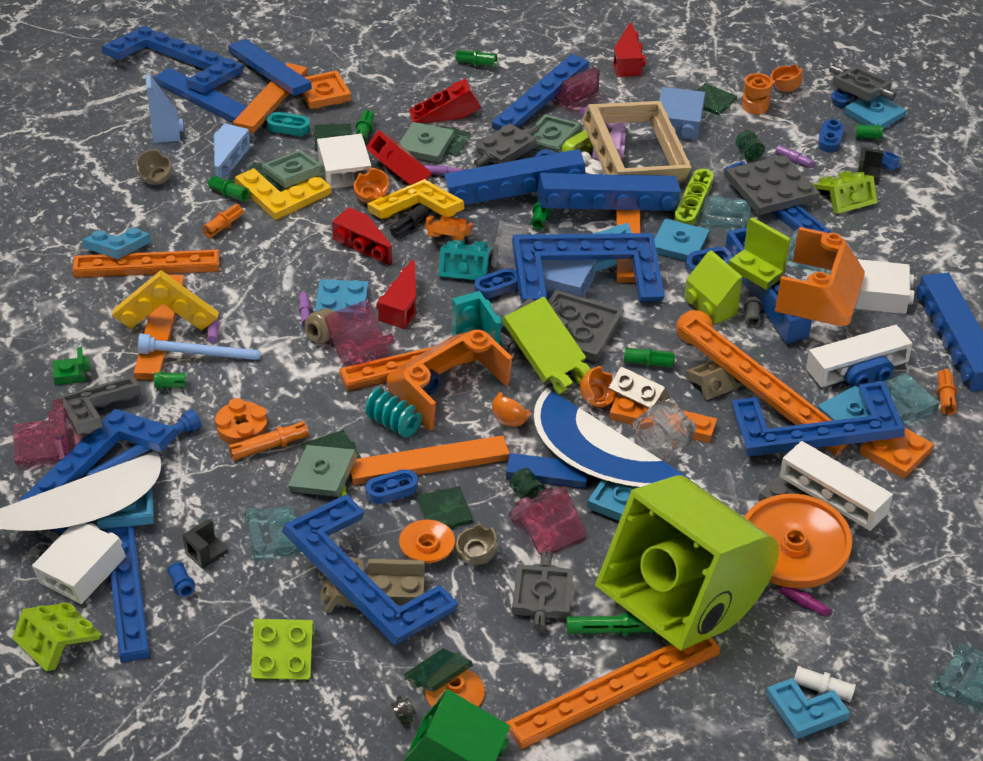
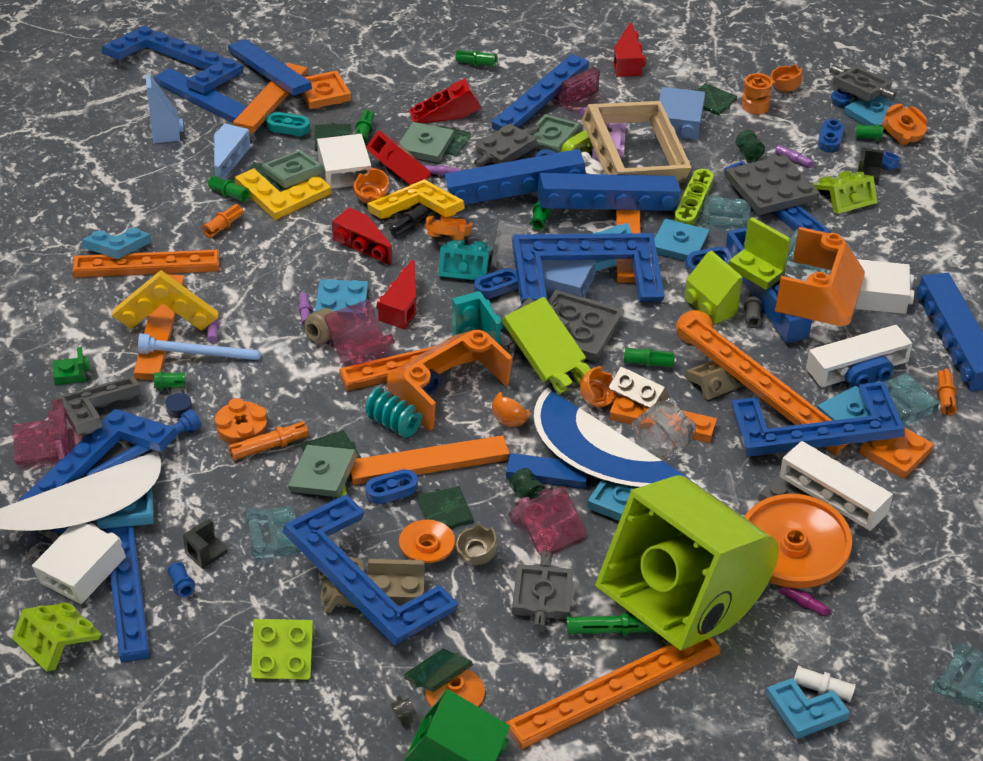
(154, 167): dark tan hair -> none
(178, 404): none -> dark blue tile
(895, 119): none -> orange plate

